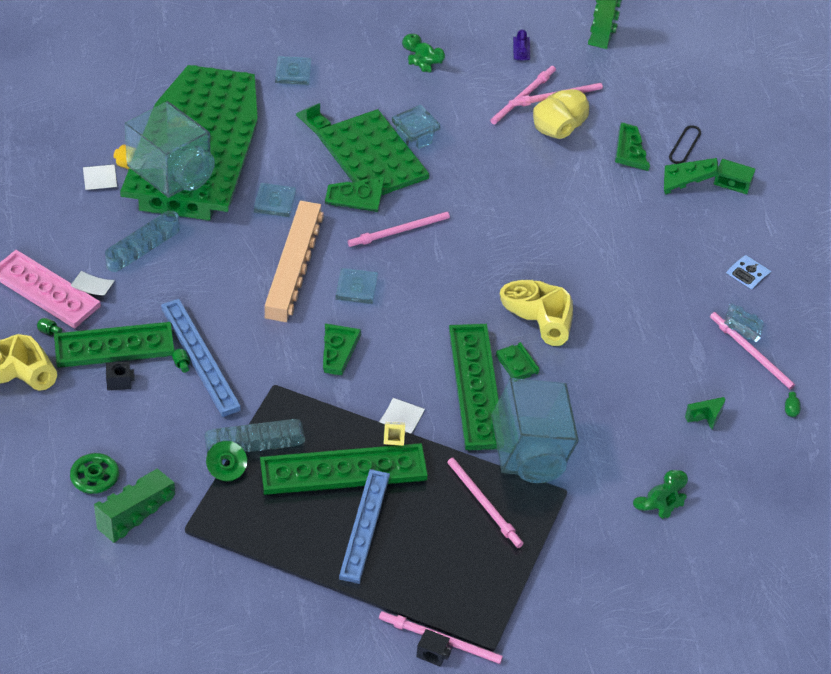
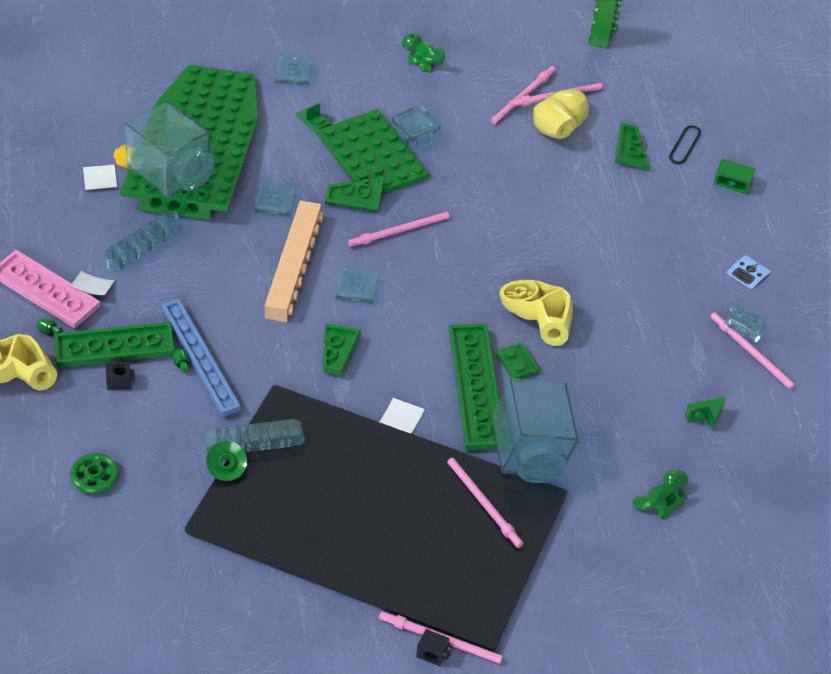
(133, 505): green wedge -> none
(341, 468): green plate -> none
(364, 526): medium blue tile -> none
(394, 433): light yellow brick -> none
(521, 46): dark purple hinge -> none
(683, 173): green wing -> none
(792, 405): green cylinder -> none

